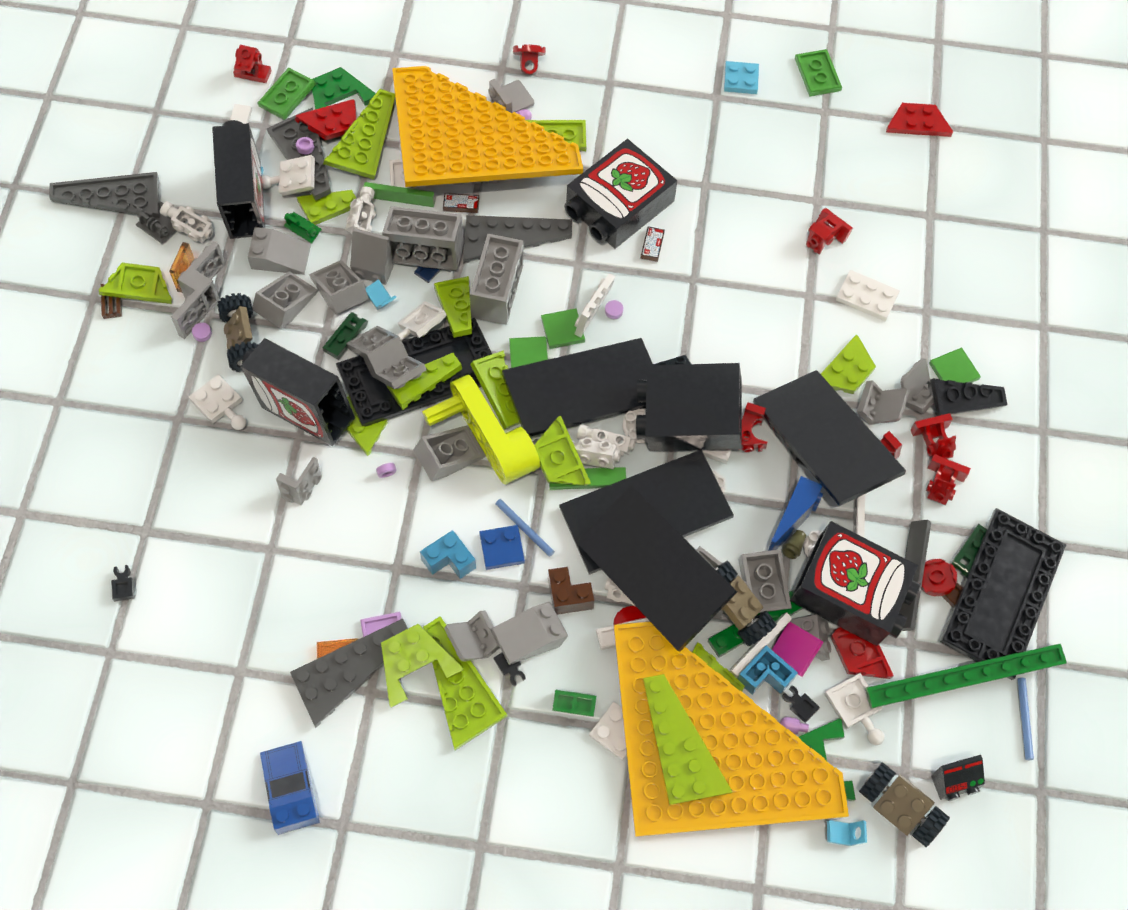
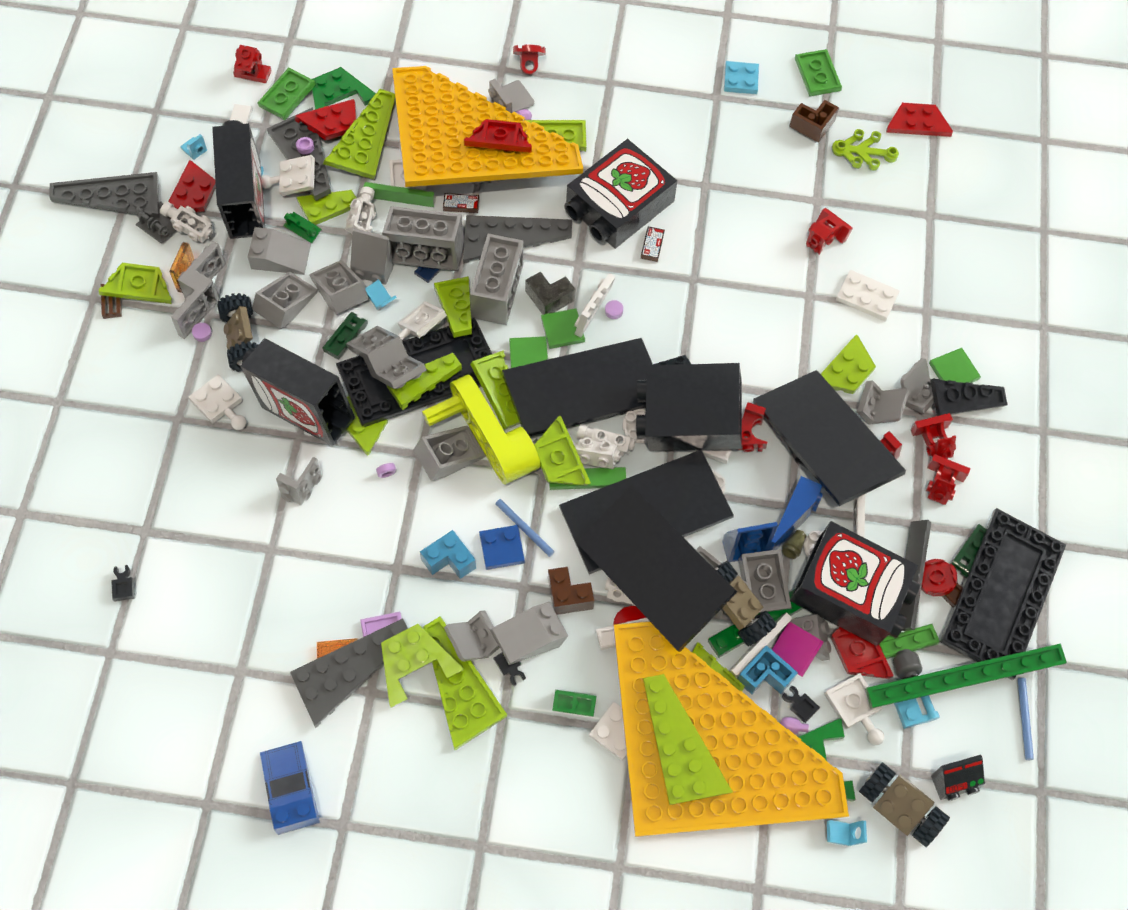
(193, 188): none -> red wing
(195, 145): none -> medium azure bracket
(499, 135): none -> red wing
(549, 296): none -> clear smoke brick
(748, 540): none -> blue slope
(814, 122): none -> reddish brown brick
(844, 148): none -> lime plant
(907, 664): none -> dark grey head
(911, 715): none -> medium azure plate
(913, 640): none -> bright green tile

